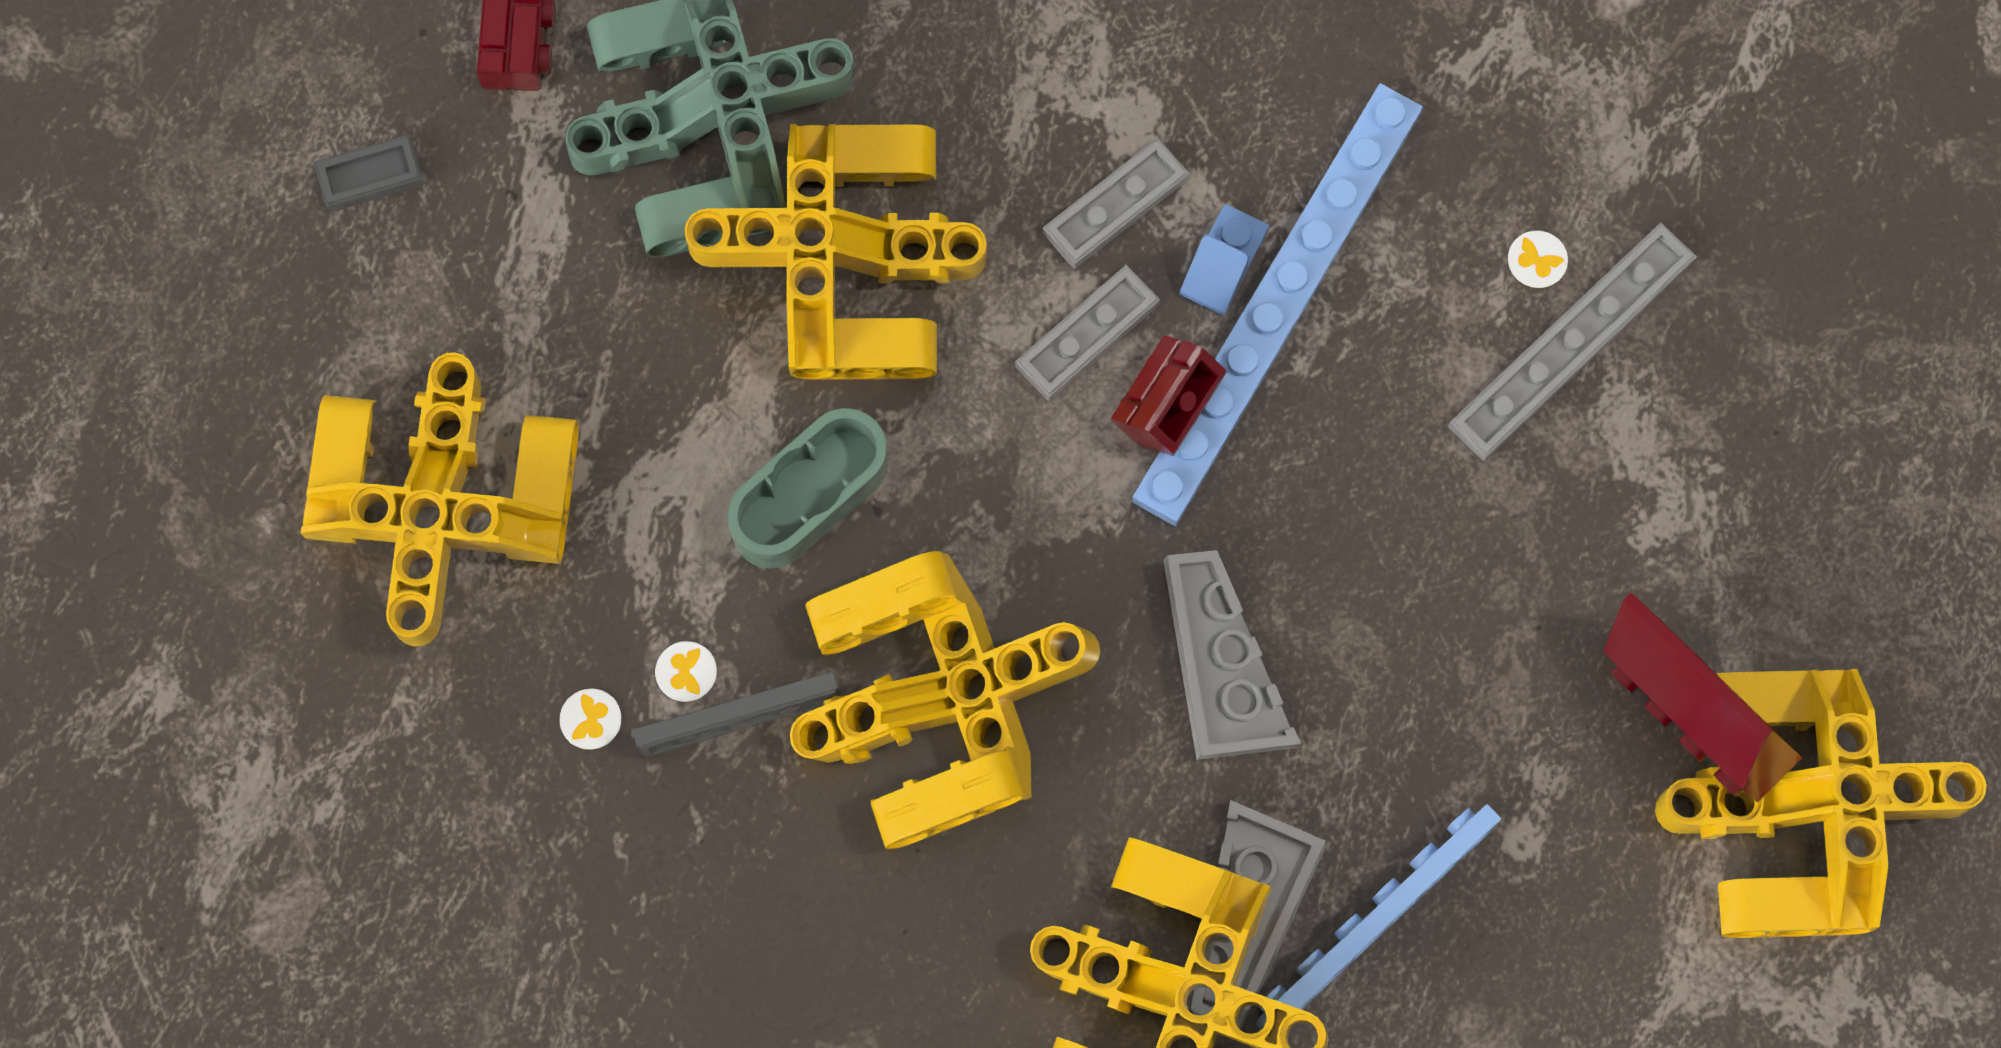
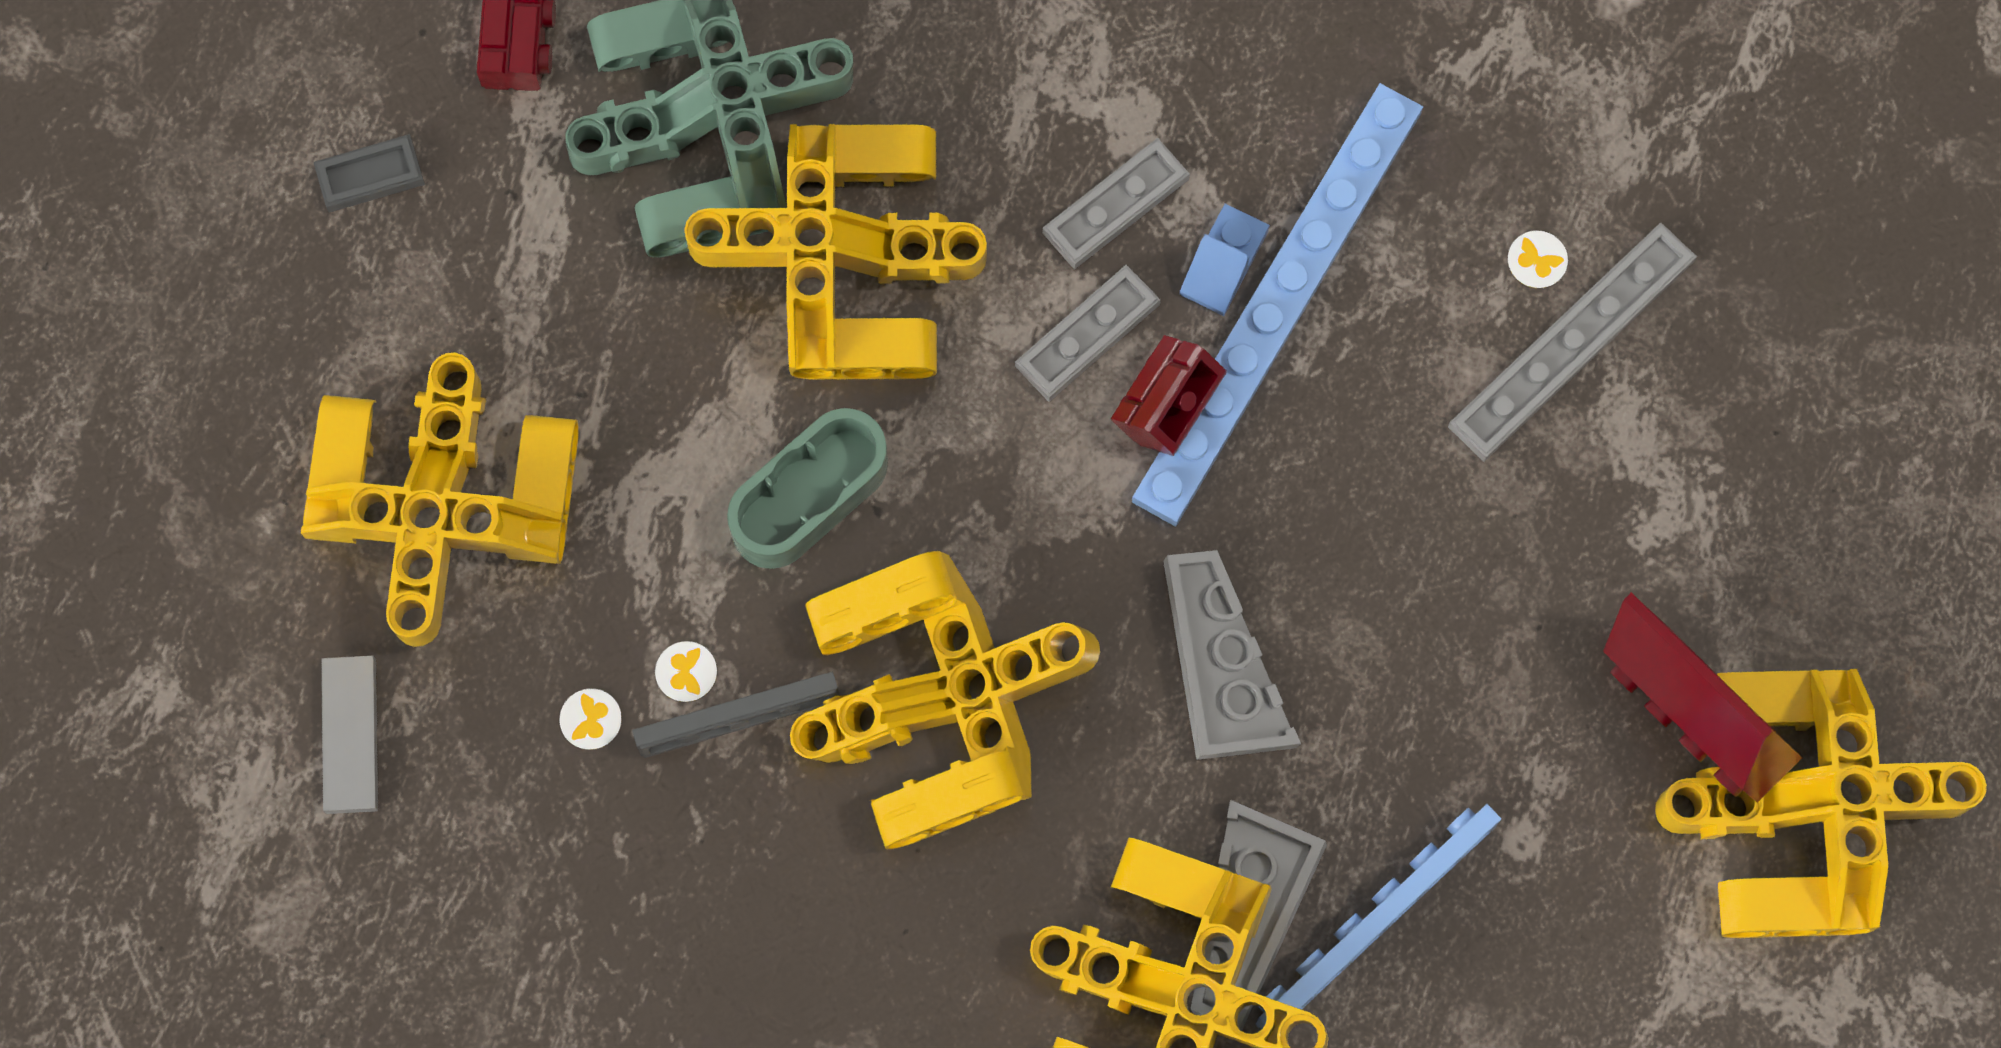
(349, 735): none -> light grey tile

